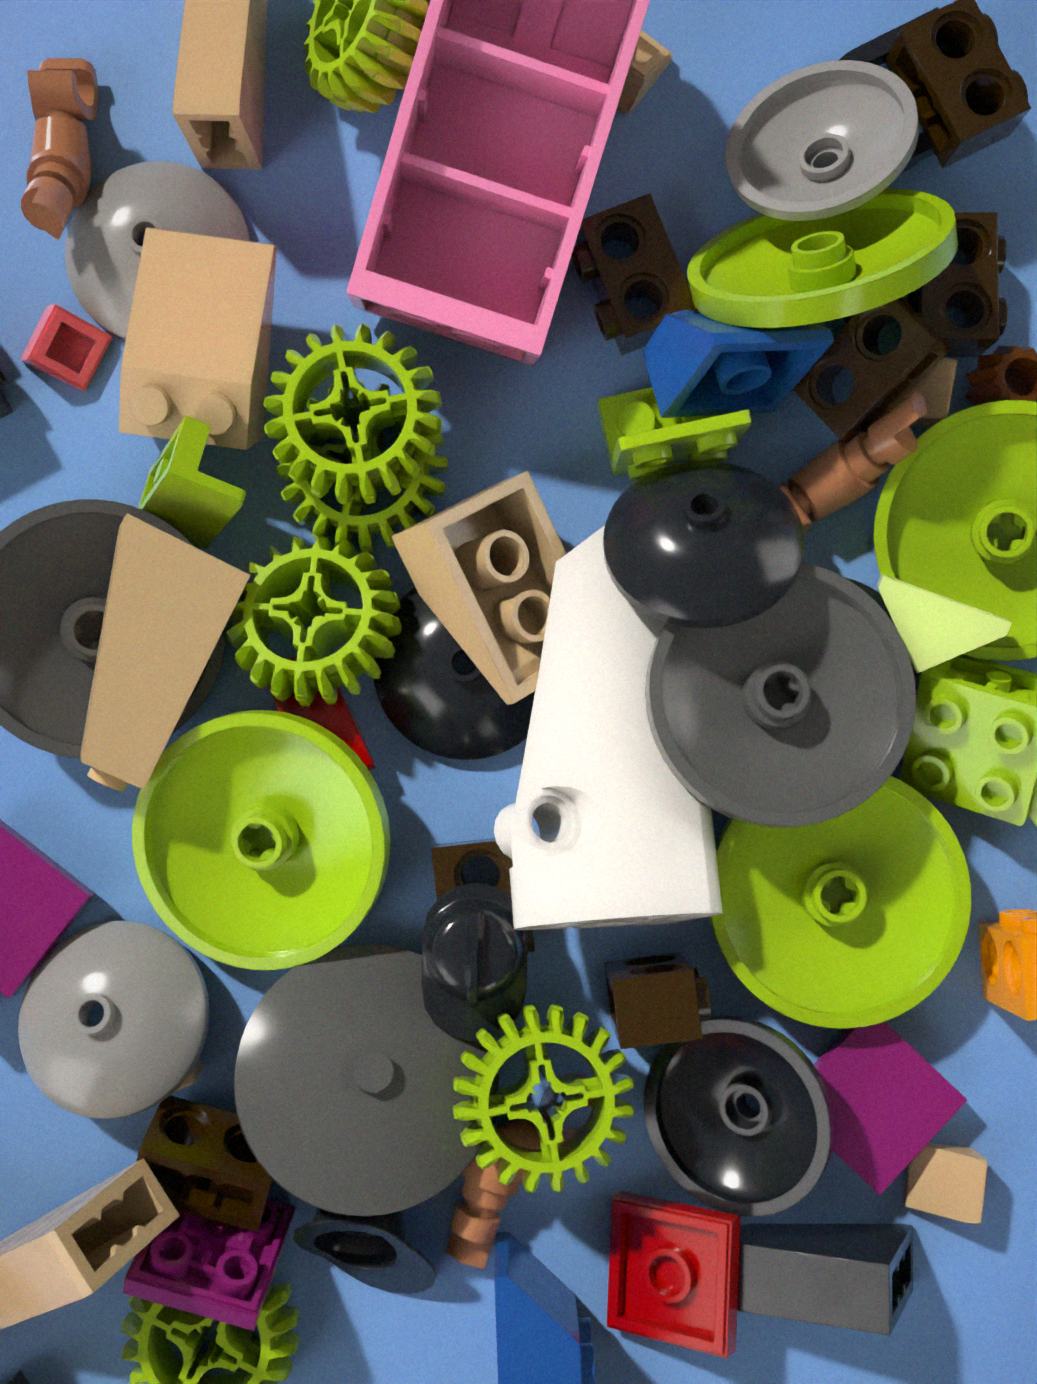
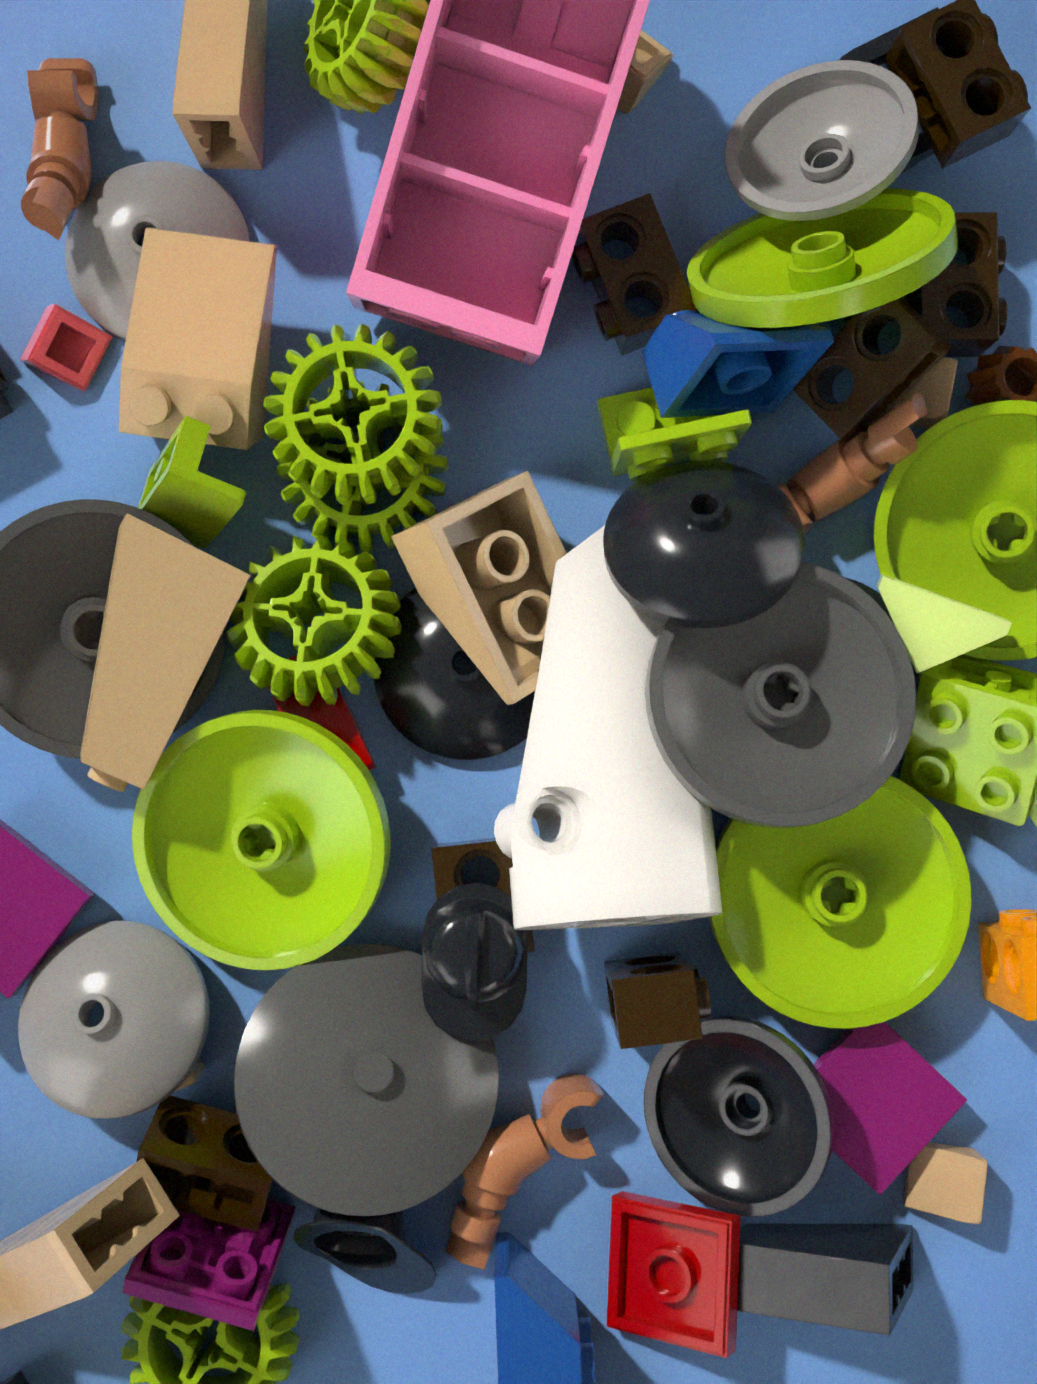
(513, 1102): lime gear -> none

